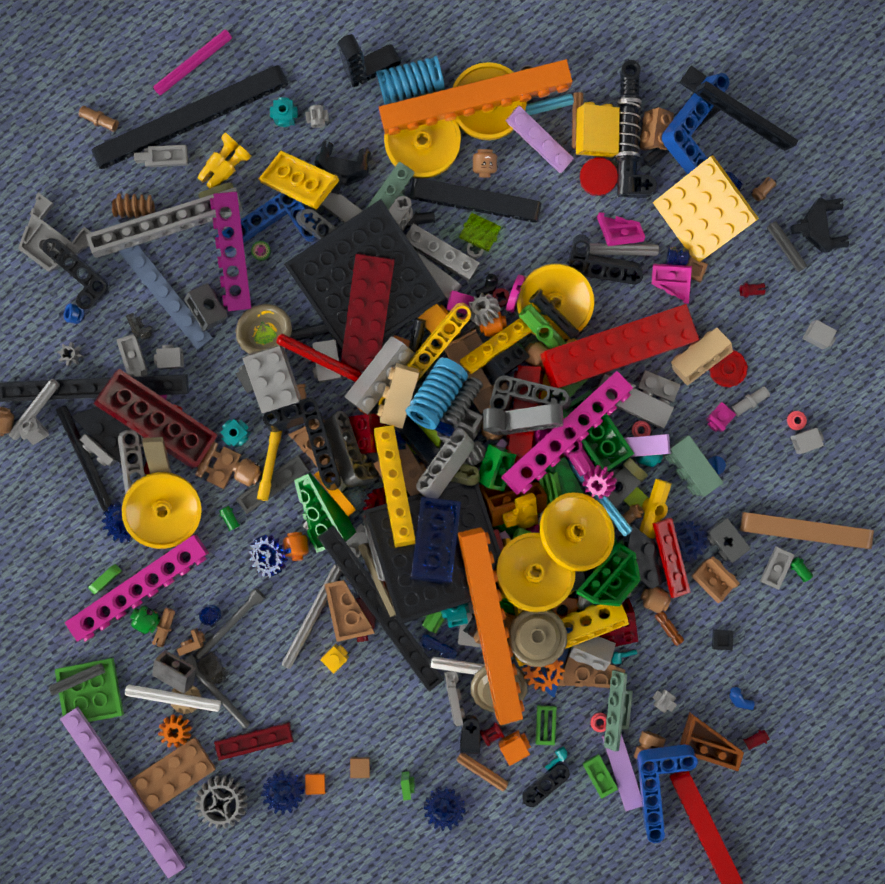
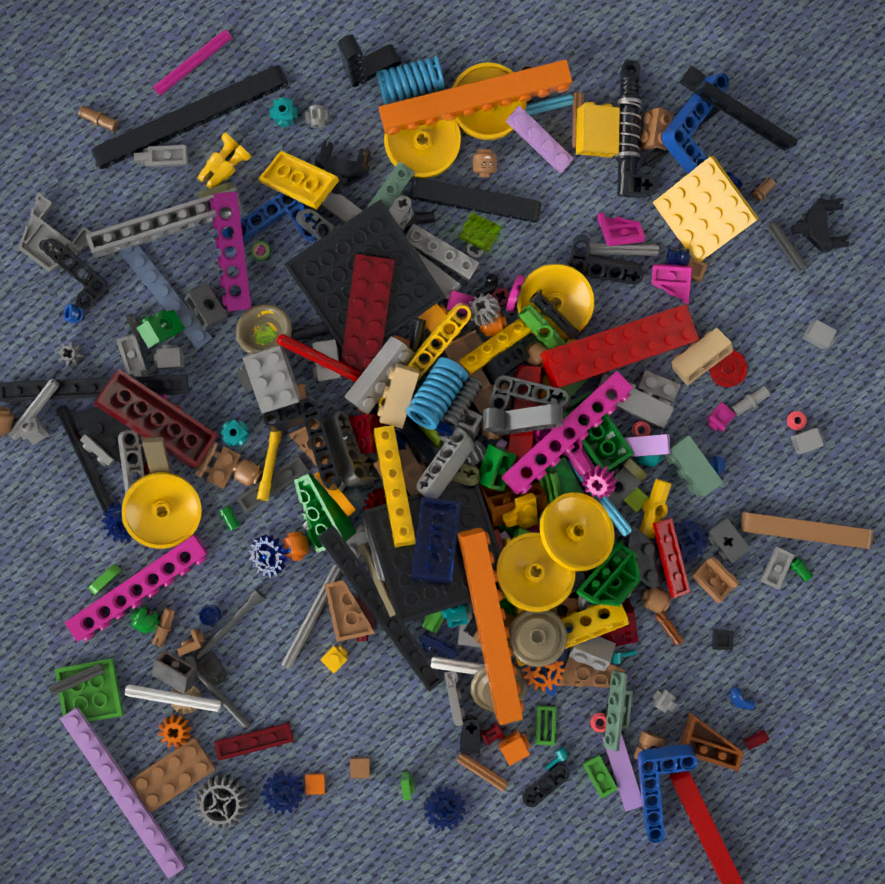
(132, 207): medium nougat piece -> none
(160, 328): none -> green brick
(598, 176): red tile -> none
(633, 513): medium nougat pin -> none
(751, 289): dark red pin -> none

